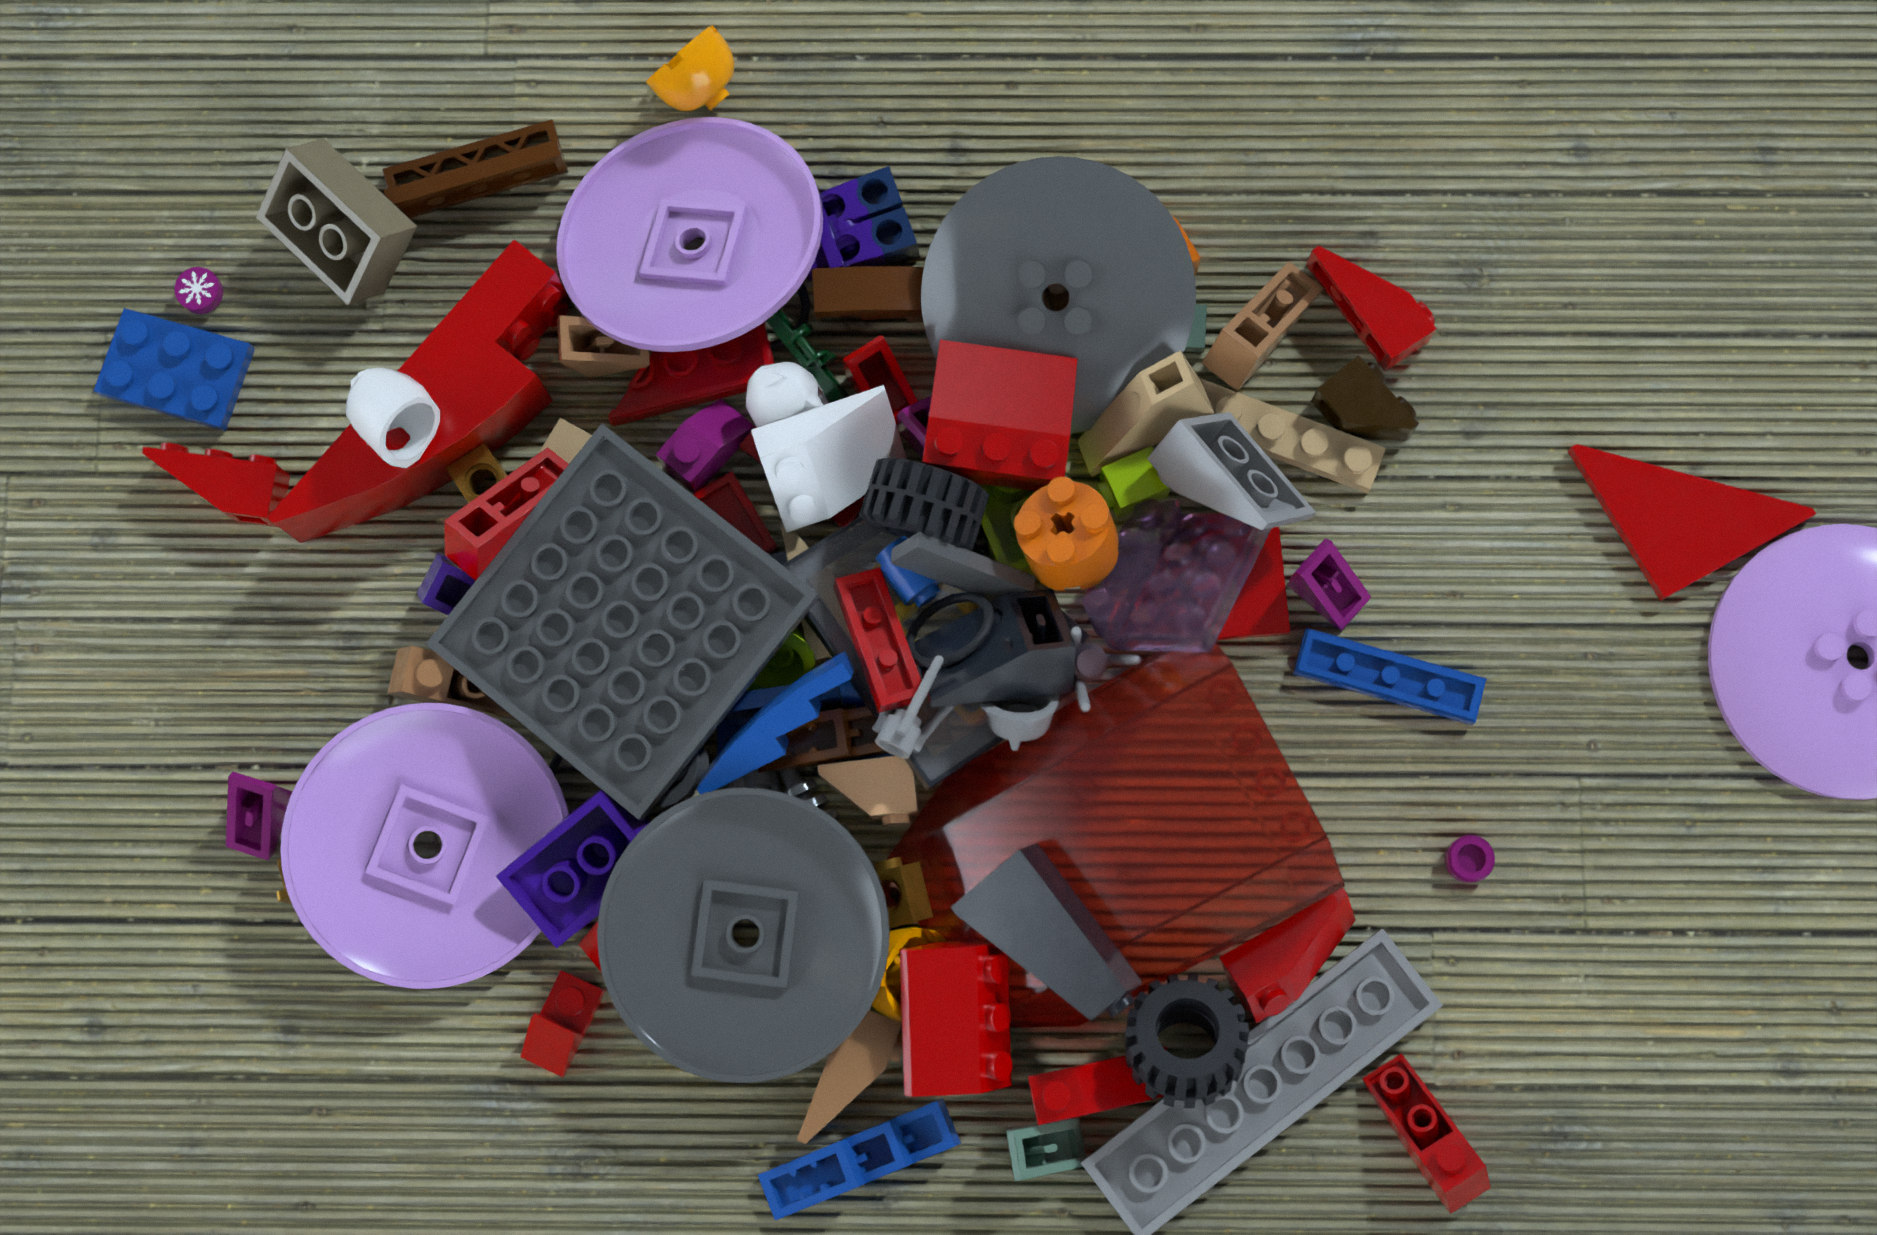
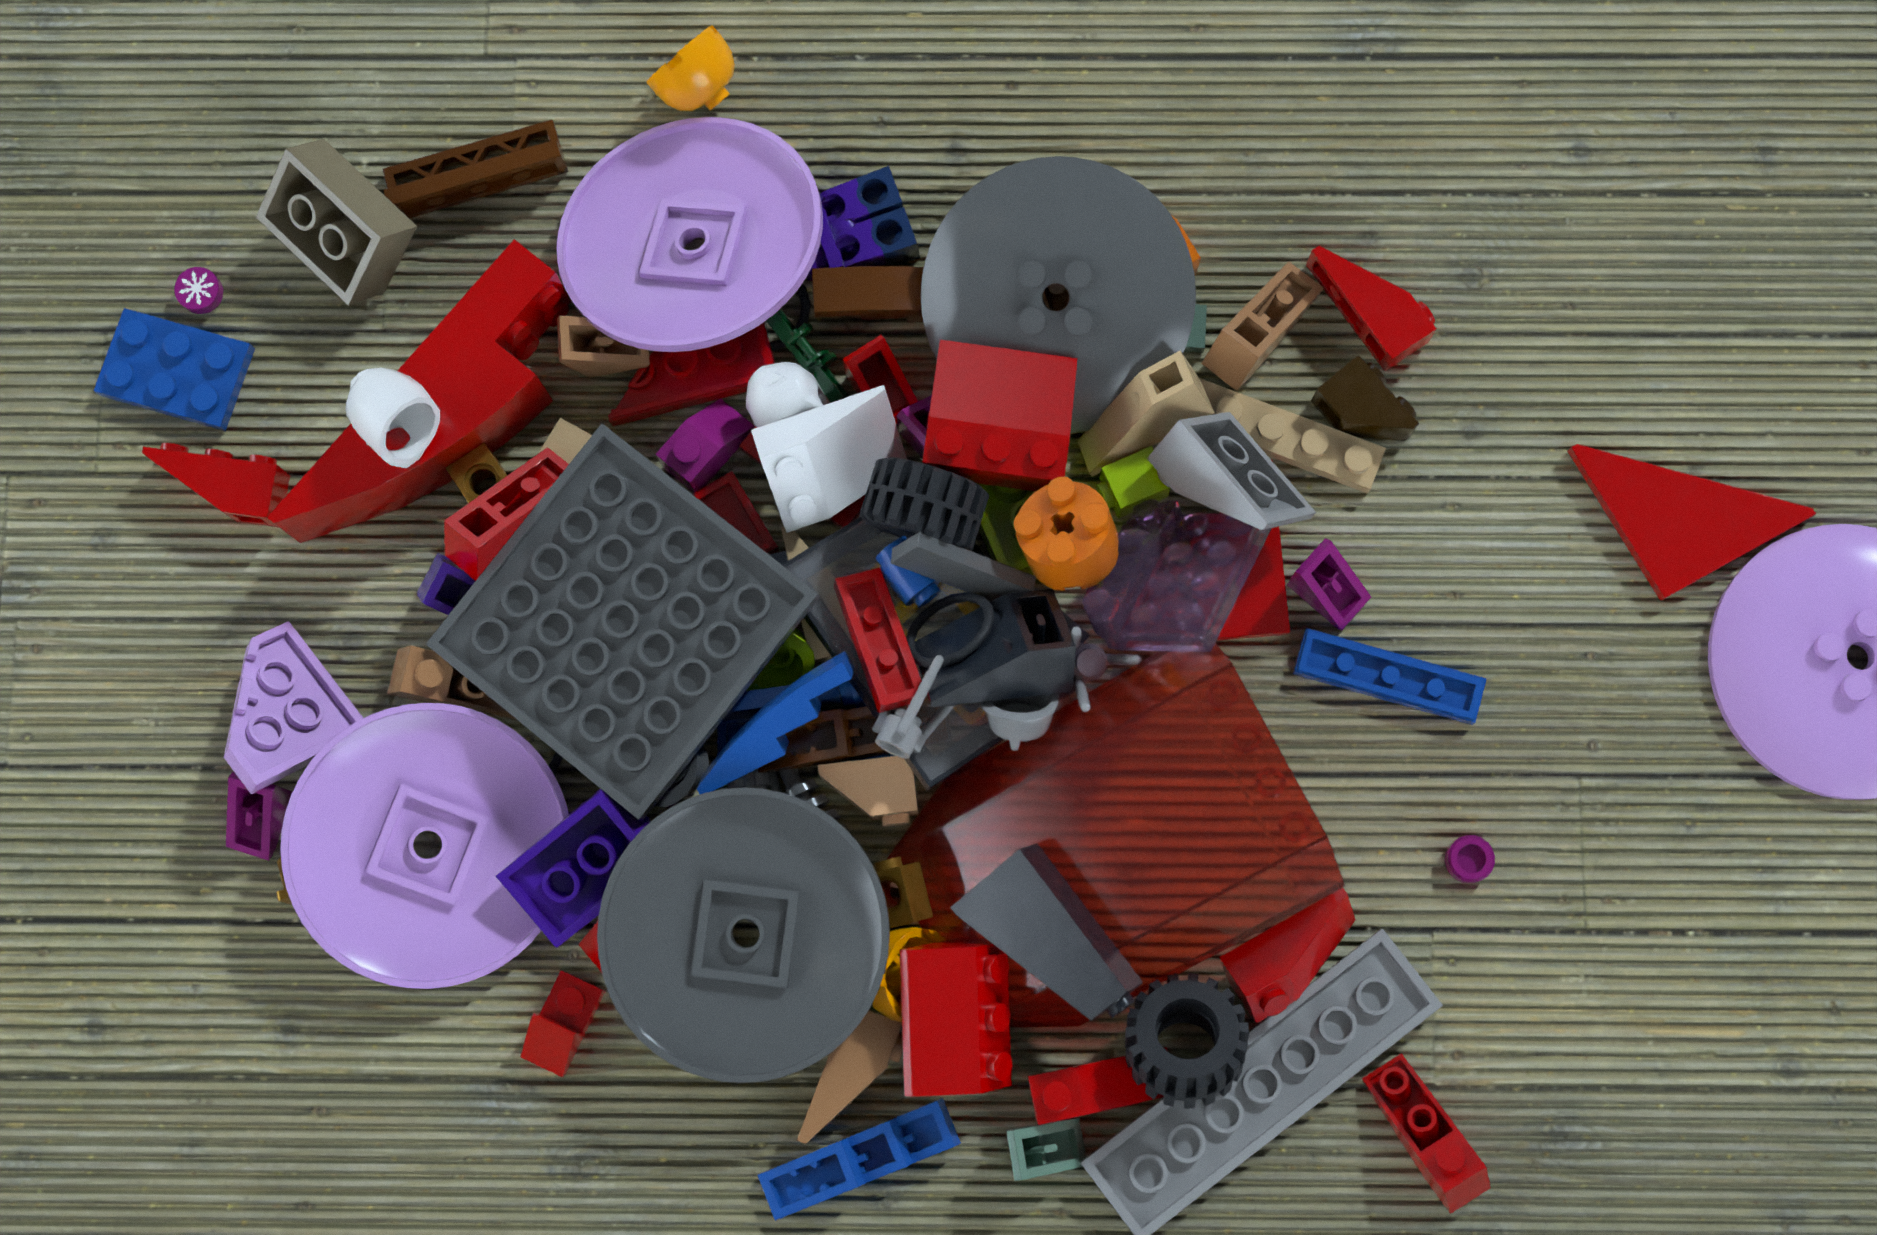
(282, 709): none -> lavender plate

